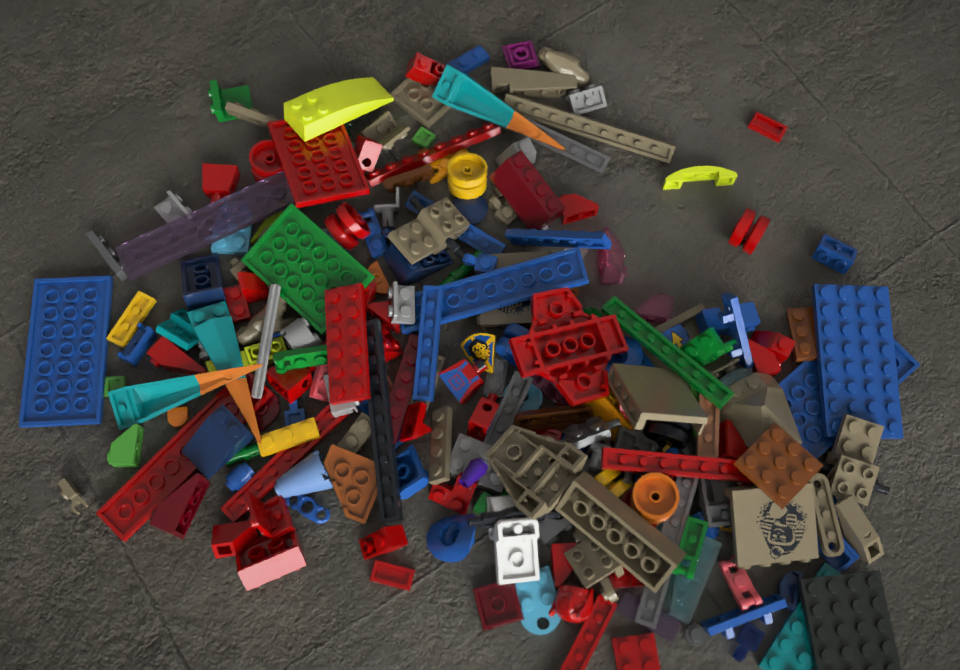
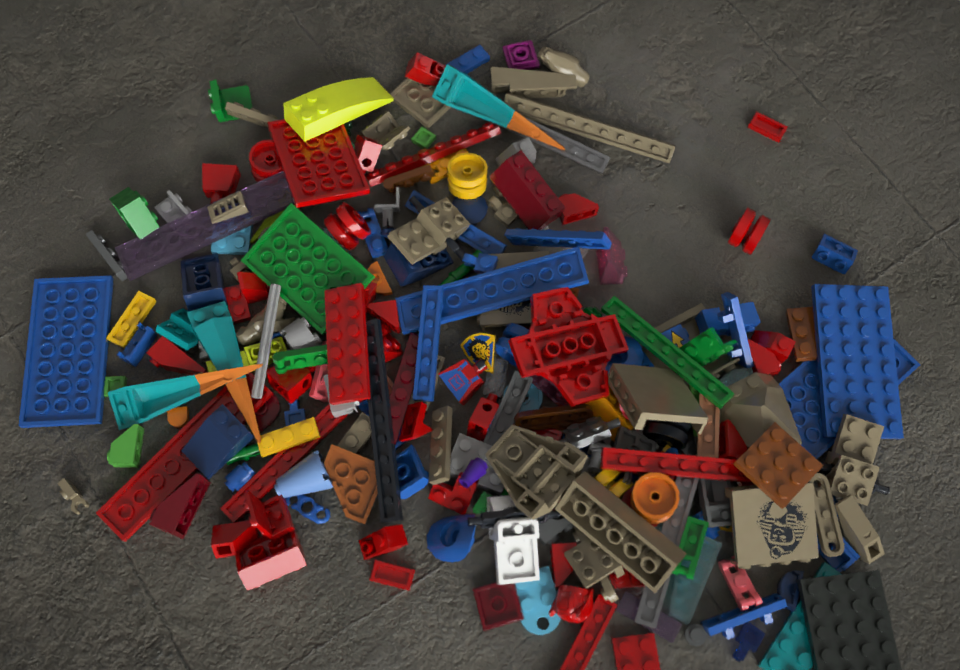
(135, 212): none -> brick
(225, 202): none -> dark tan slope
(402, 304): light grey bracket -> none
(588, 100): light grey bracket -> none
(656, 309): clear pink slope -> none
(700, 173): neon yellow slope -> none

